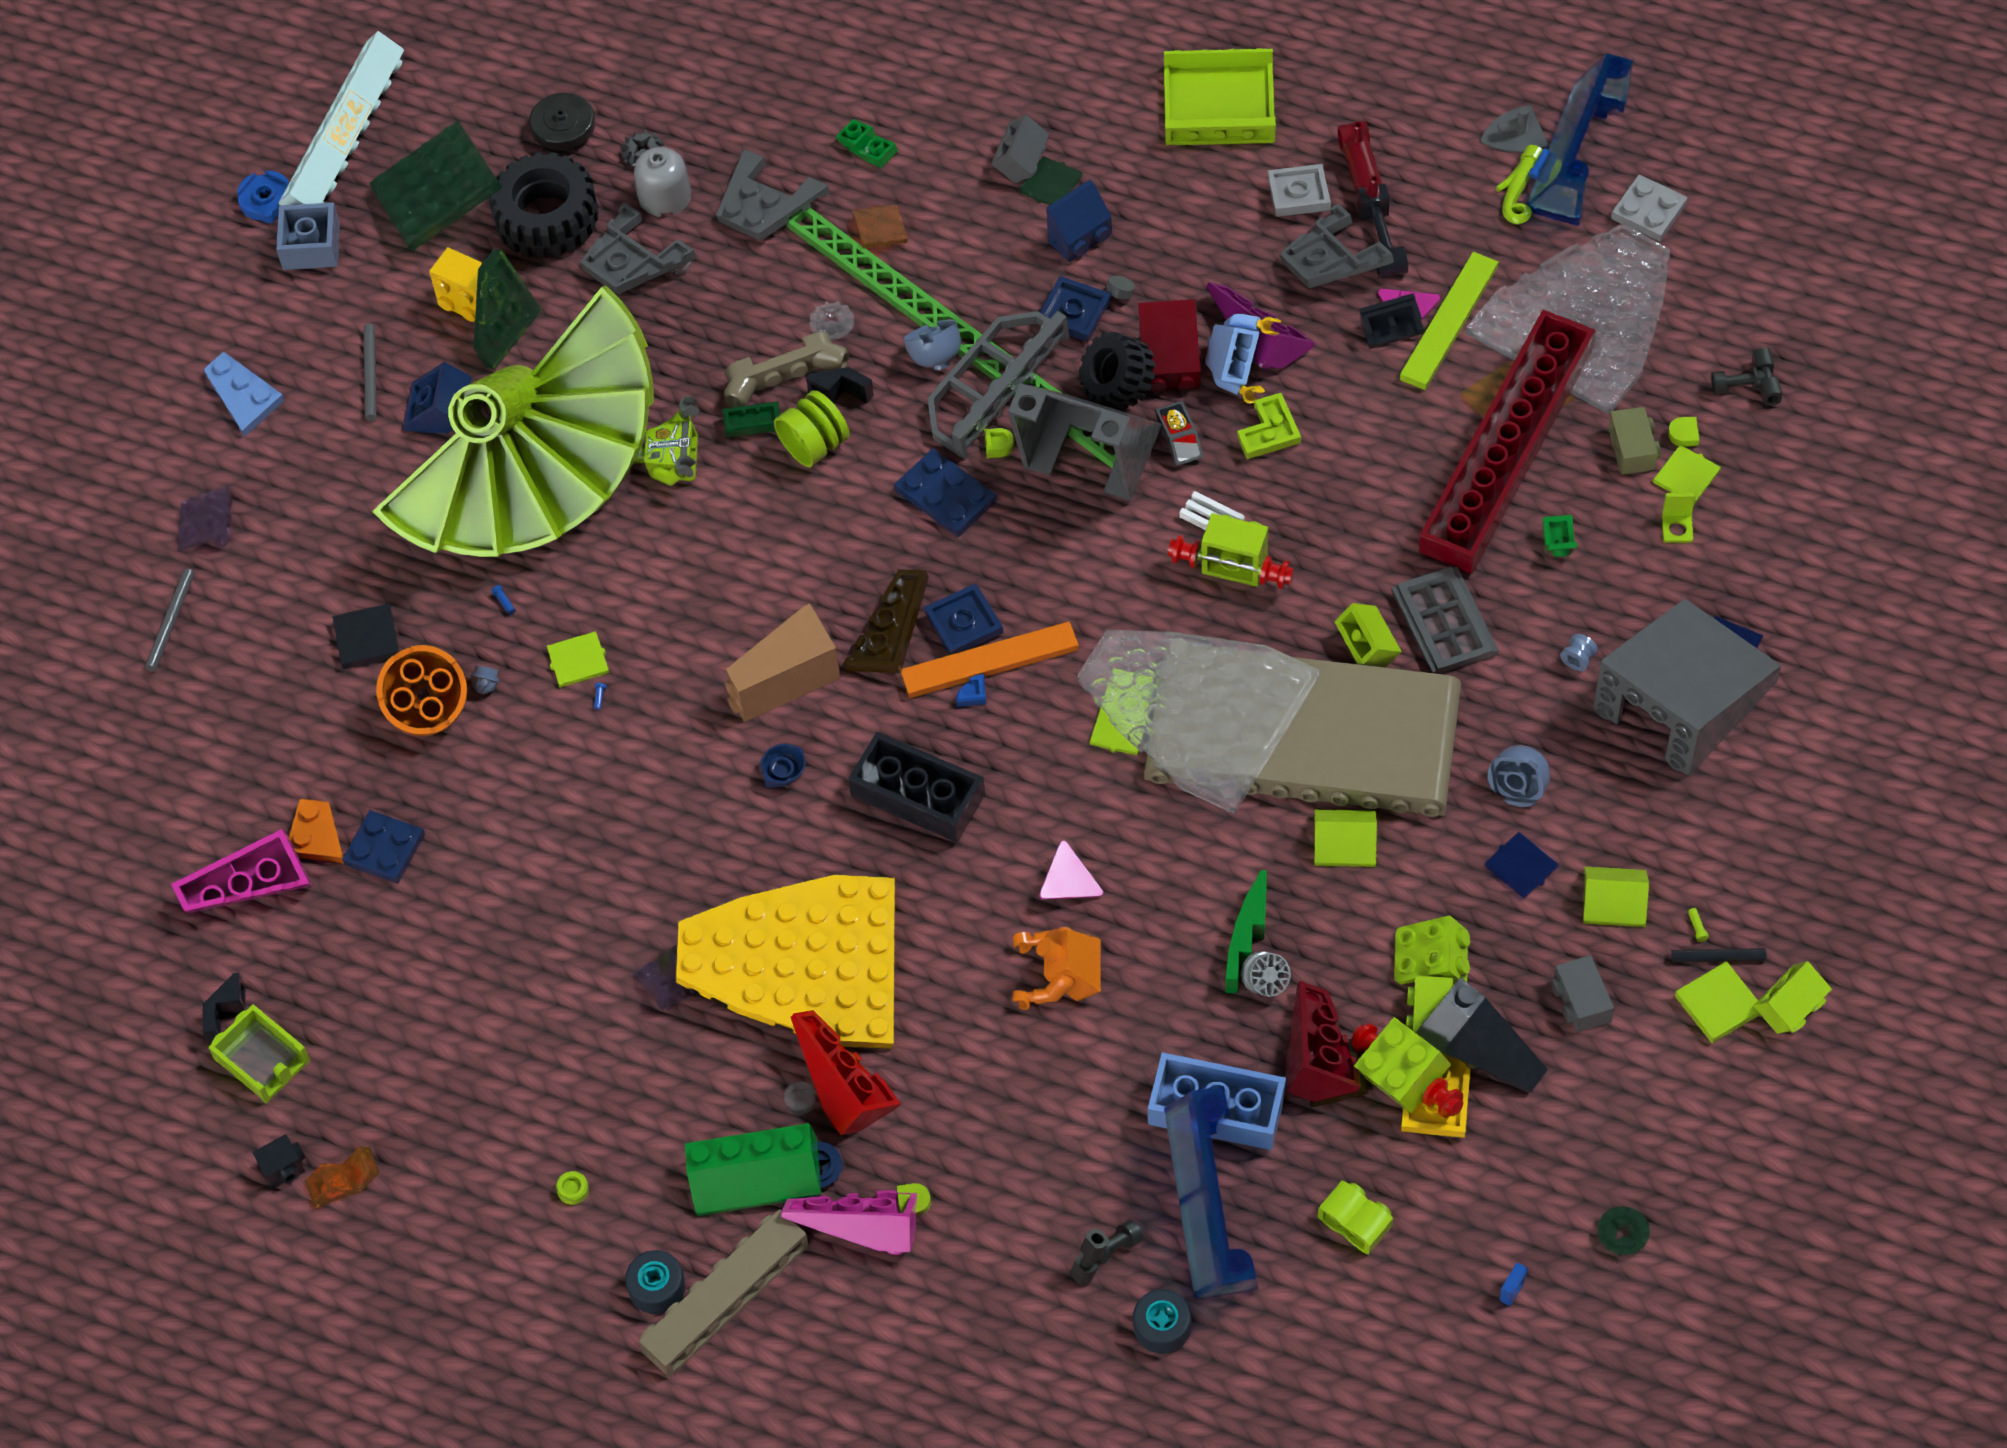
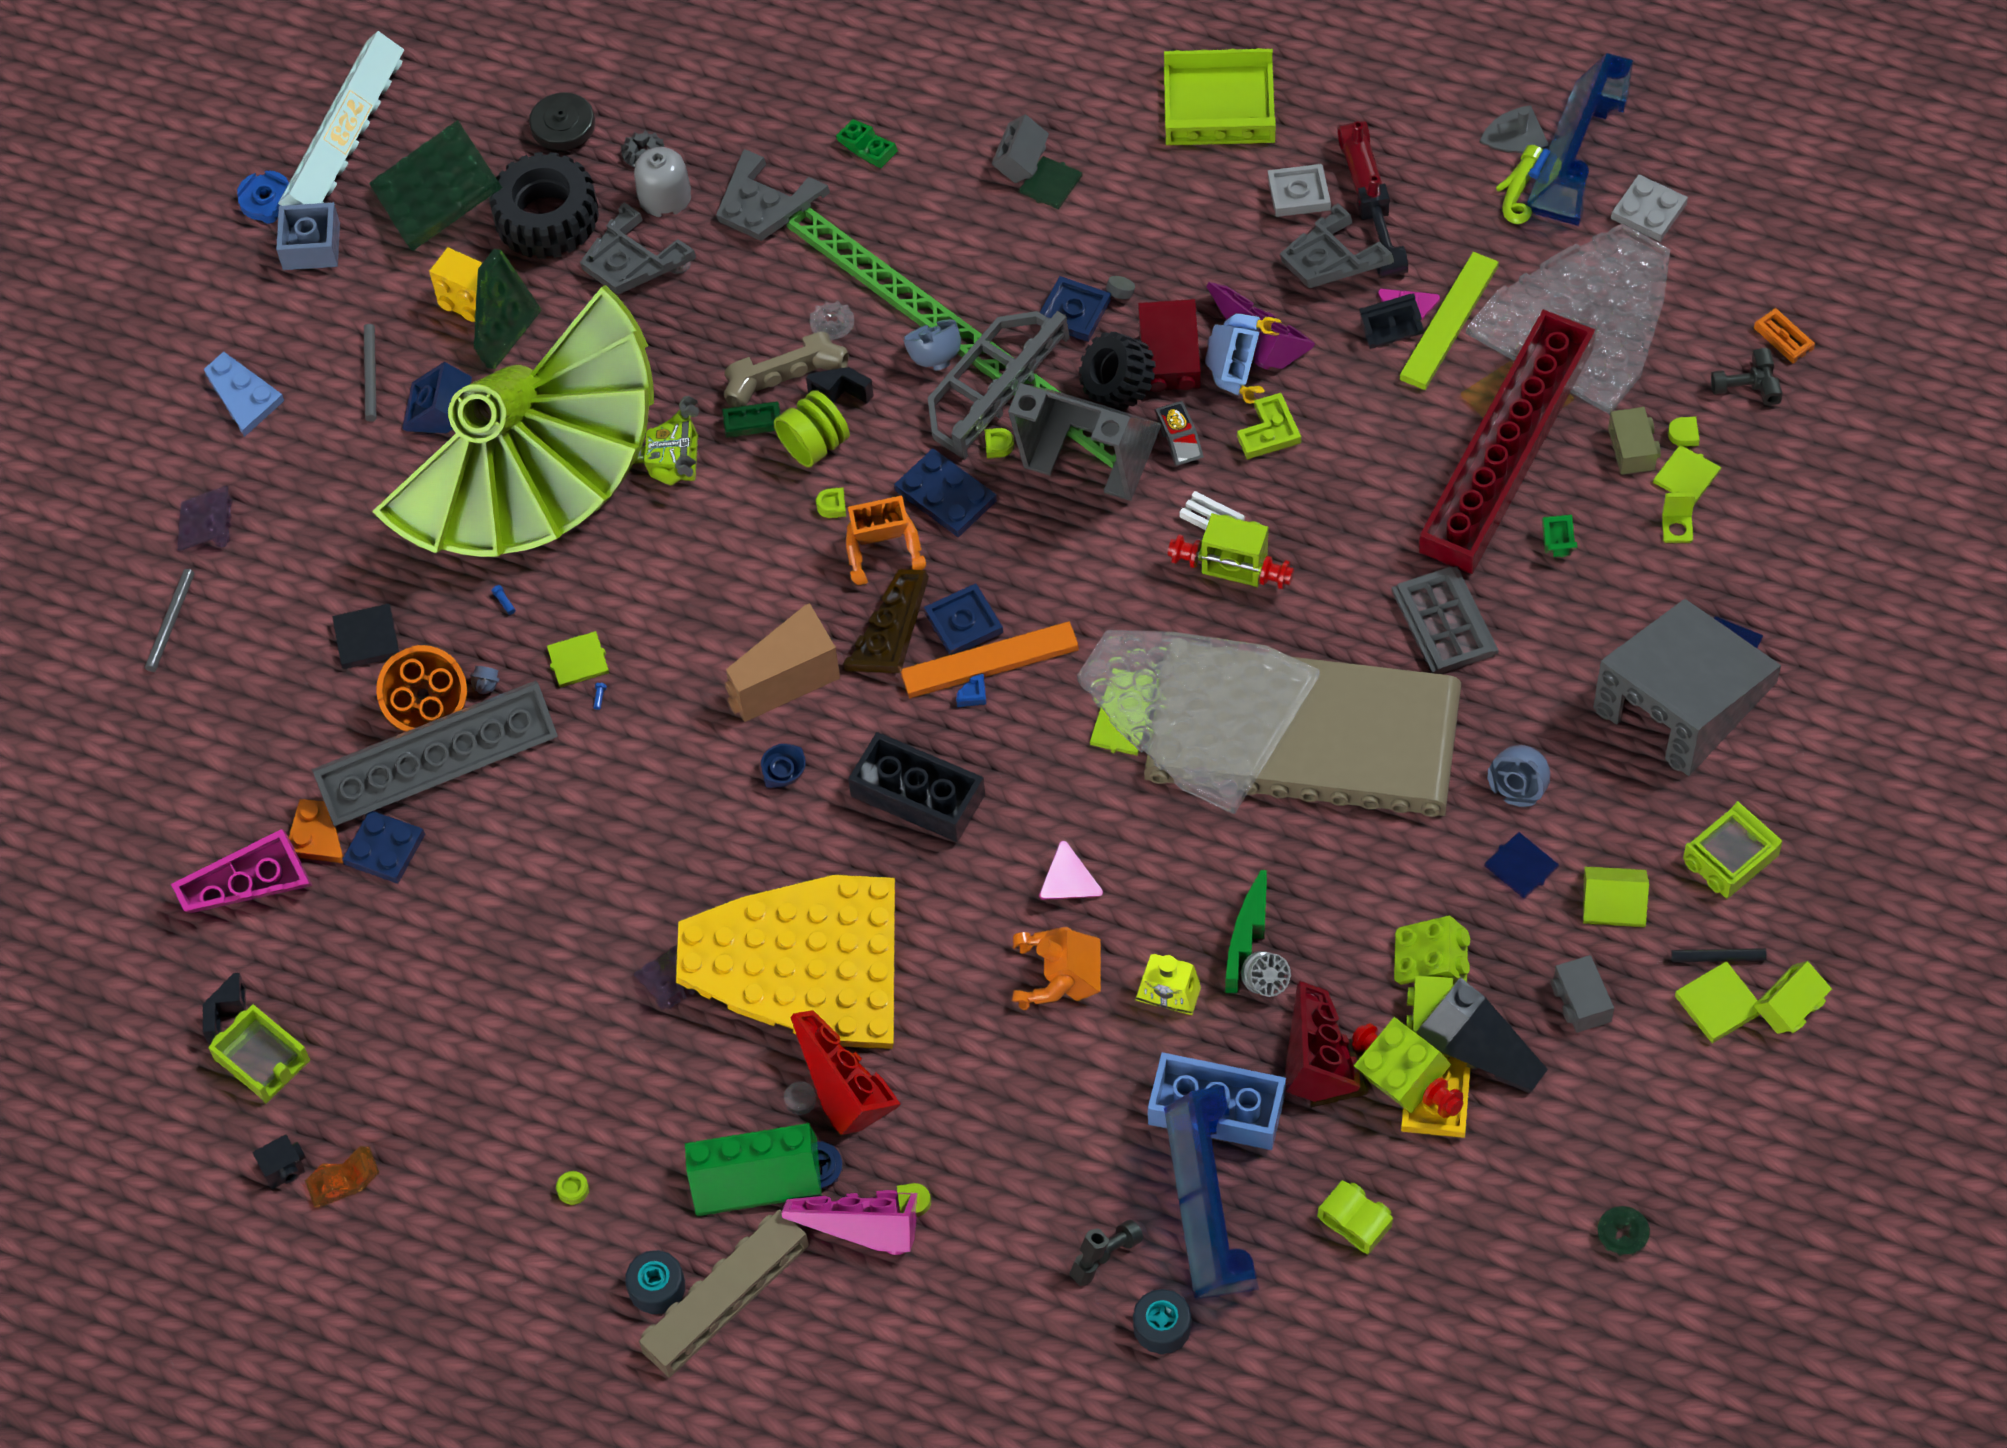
(434, 753): none -> dark grey plate
(831, 503): none -> lime tile
(880, 226): clear orange piece -> none
(880, 522): none -> orange torso
(1078, 221): dark blue slope -> none
(1169, 984): none -> neon yellow torso
(1345, 838): lime slope -> none
(1367, 635): lime brick -> none
(1513, 1284): blue tile -> none
(1579, 652): sand blue wheel -> none
(1701, 935): lime piece -> none
(1732, 850): none -> lime window
(1780, 338): none -> orange tile

